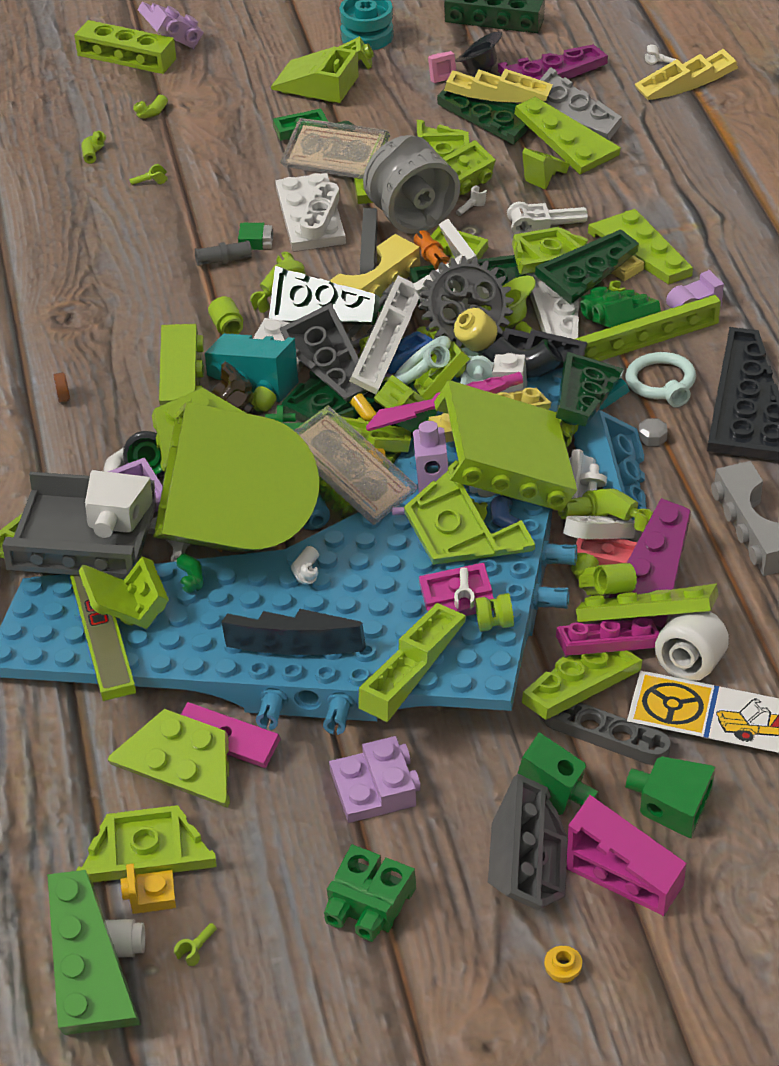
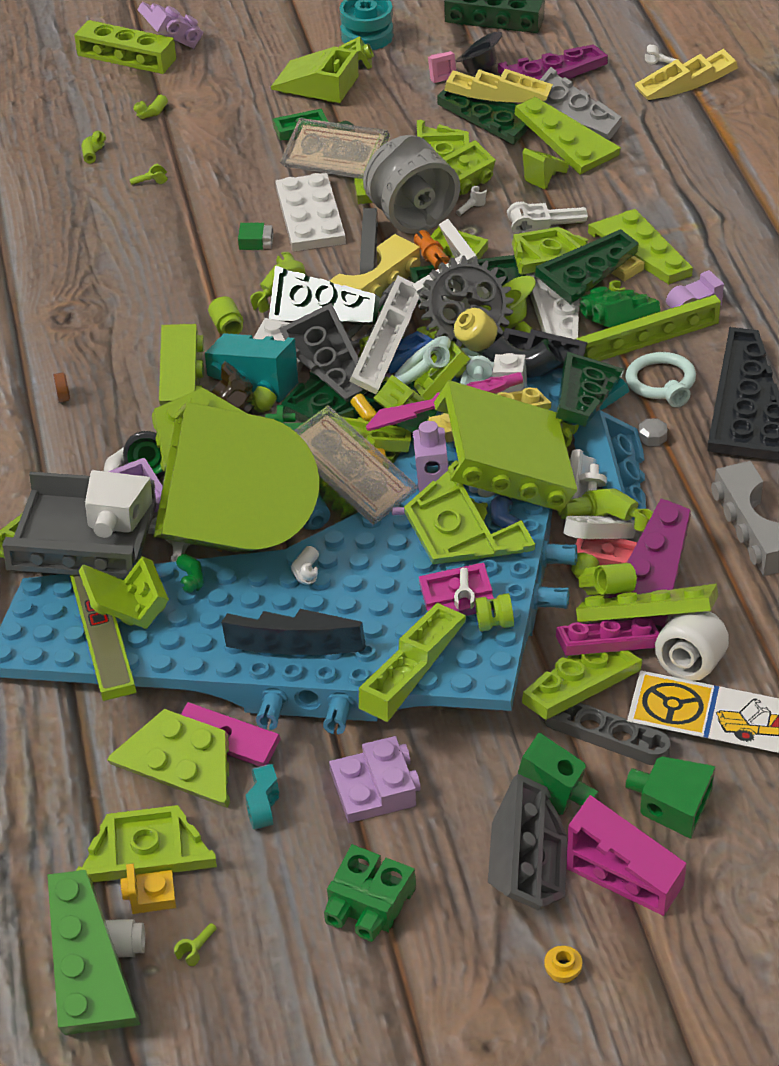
(223, 253): dark grey pin -> none
(262, 796): none -> teal piece
(320, 218): white beam -> none

